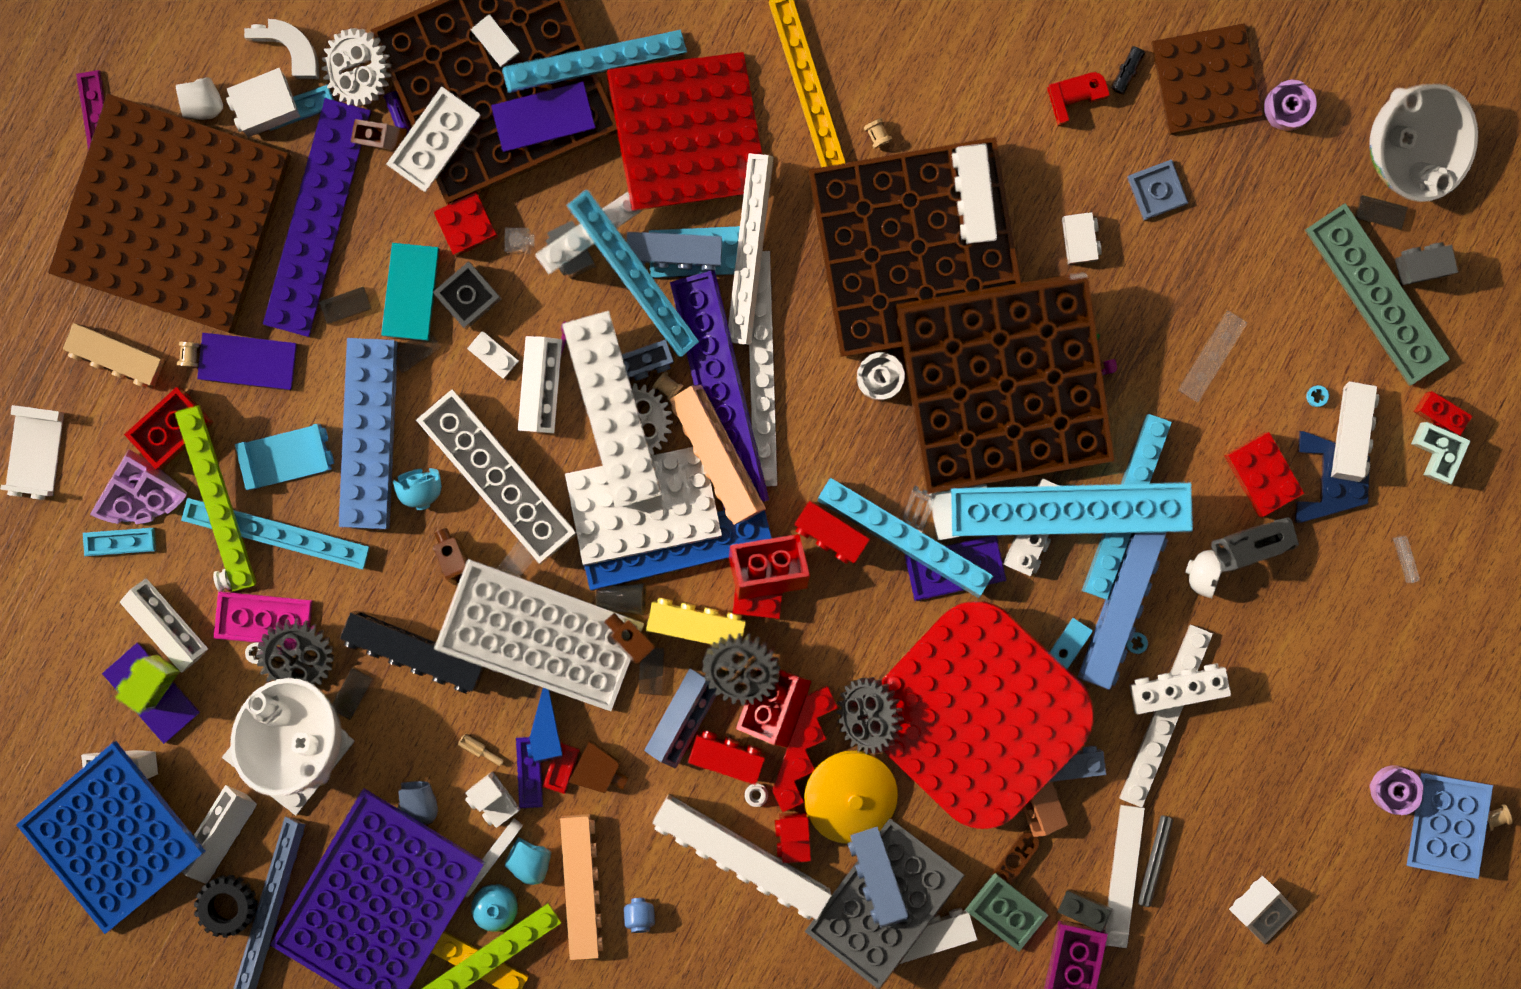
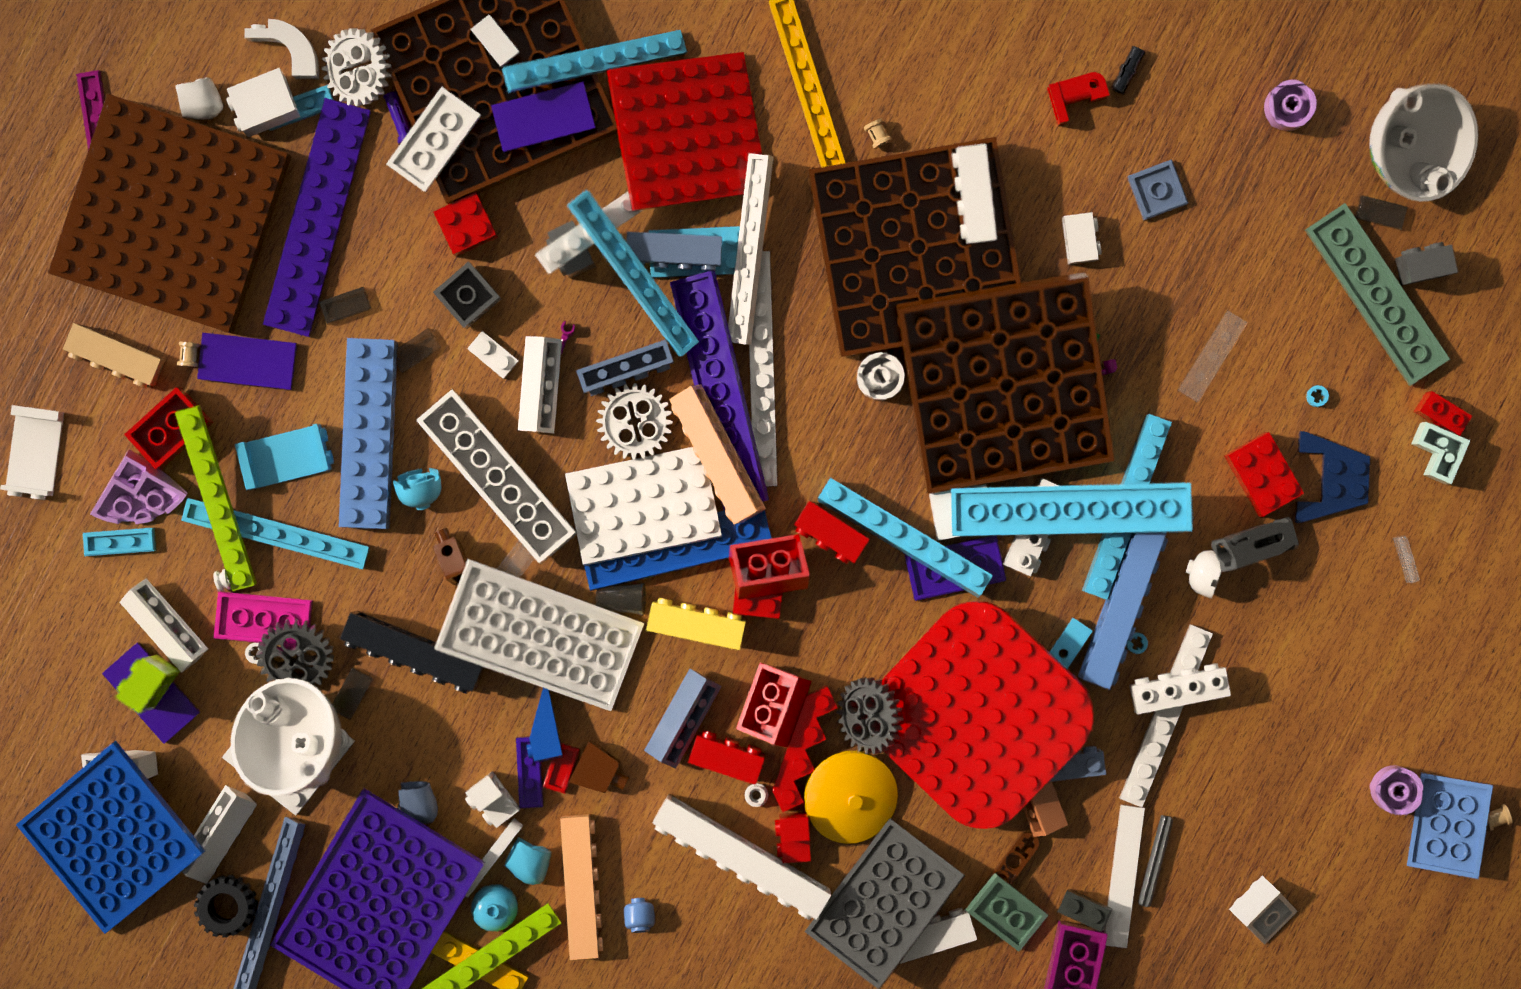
(377, 135): reddish brown brick -> none
(410, 291): teal tile -> none
(478, 749): tan axle -> none
(519, 240): clear brick -> none
(612, 409): white brick -> none
(636, 646): reddish brown torso -> none
(652, 672): clear smoke tile -> none
(667, 385): tan bush -> none
(757, 682): dark grey gear -> none
(878, 877): sand blue brick -> none
(923, 497): clear tile -> none
(1206, 78): reddish brown plate -> none
(1354, 432): white brick -> none

